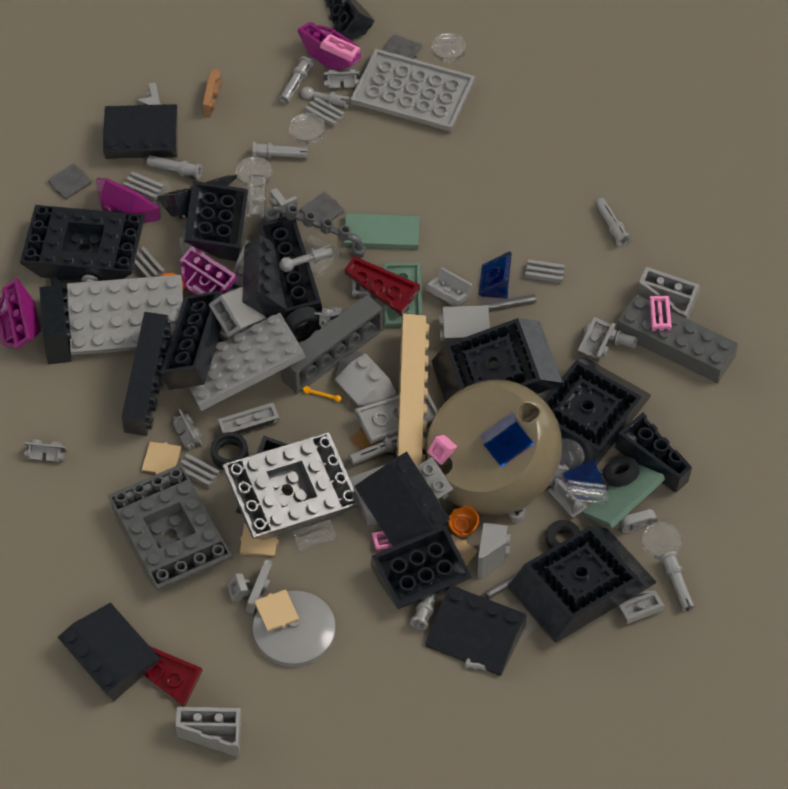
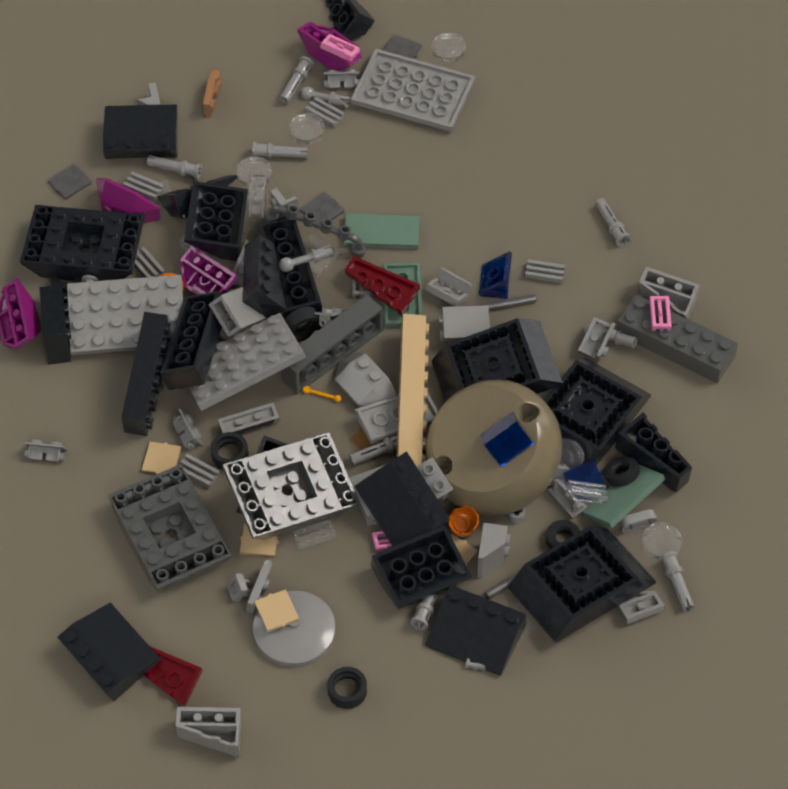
(347, 673): none -> black tyre
(441, 448): bright pink slope -> none

